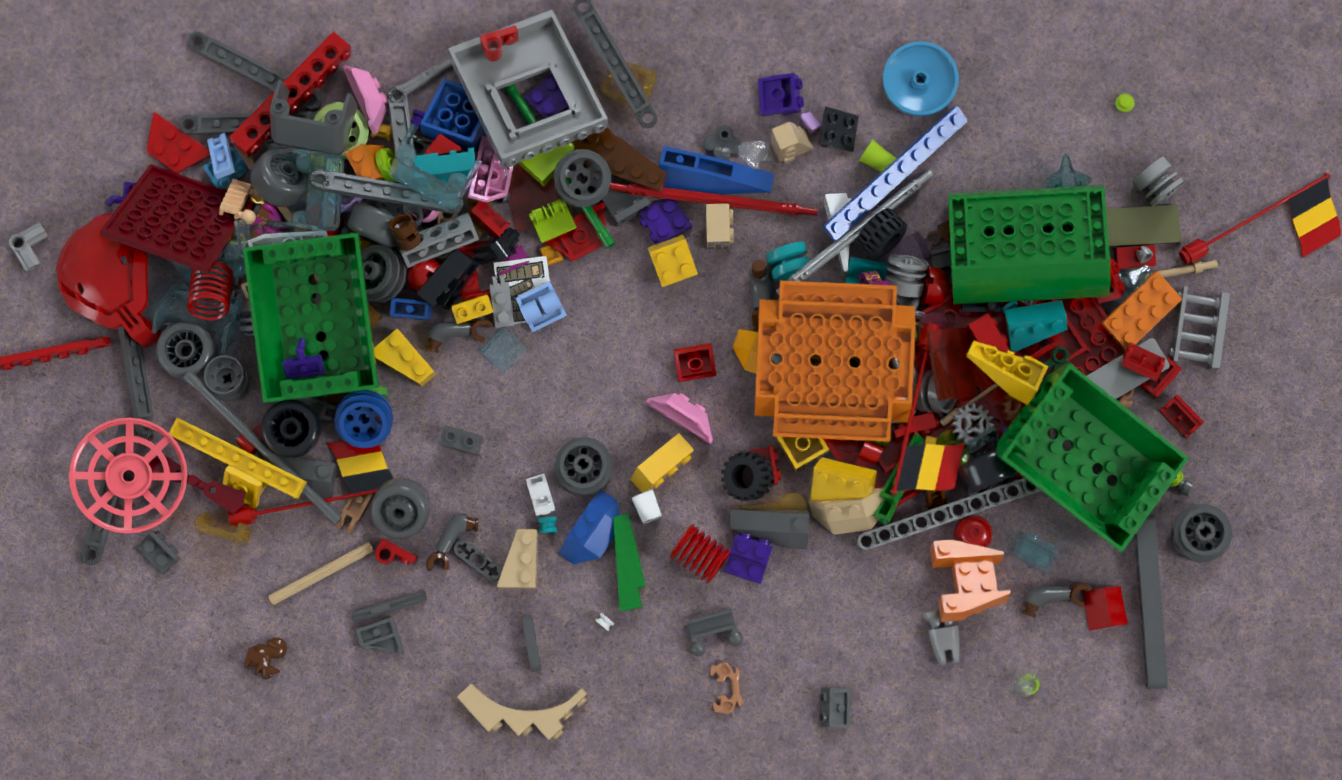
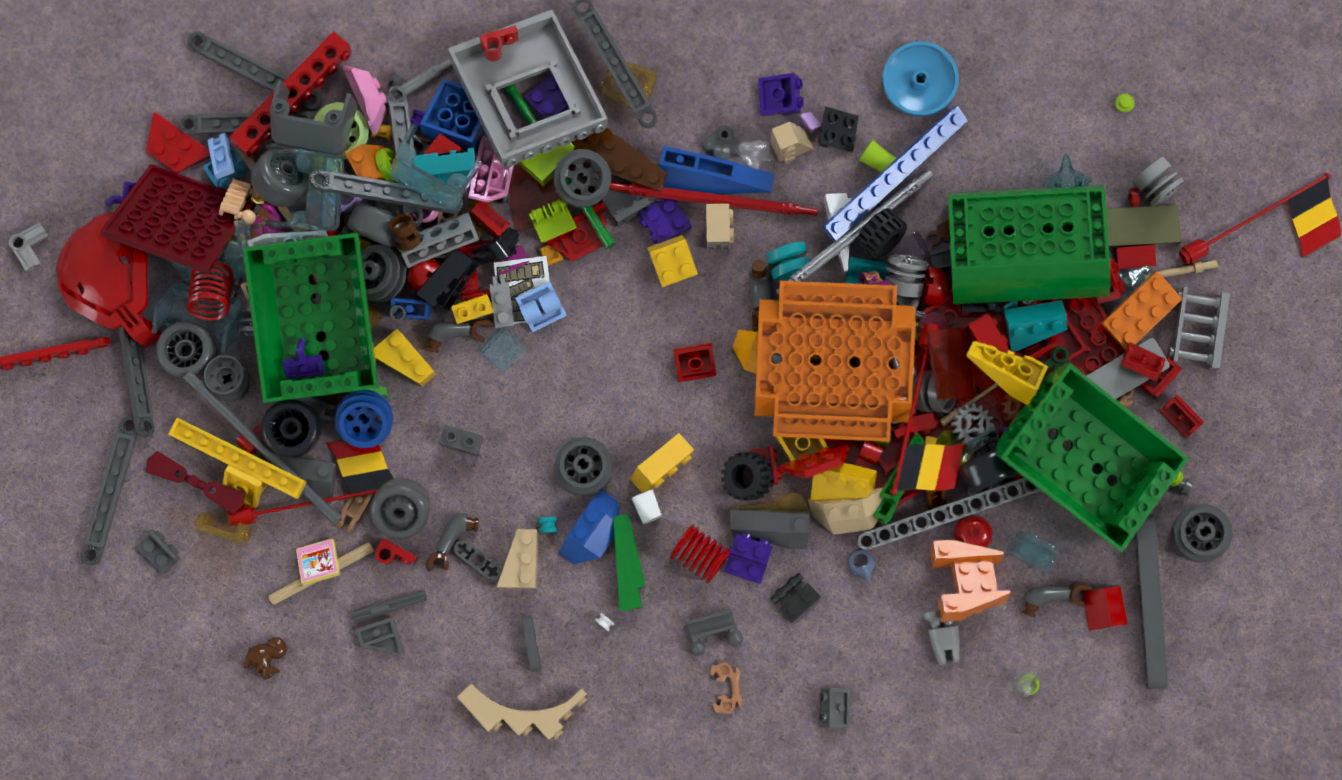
(128, 462): coral dish -> none
(318, 562): none -> tile
(394, 77): none -> dark grey hinge
(400, 316): none -> dark grey hinge
(540, 494): white brick -> none
(684, 414): bright pink wedge -> none
(799, 602): none -> pearl dark grey plate
(816, 463): none -> red wing
(865, 570): none -> sand blue piece
(1133, 196): none -> red tile
(1144, 254): light grey hinge -> none

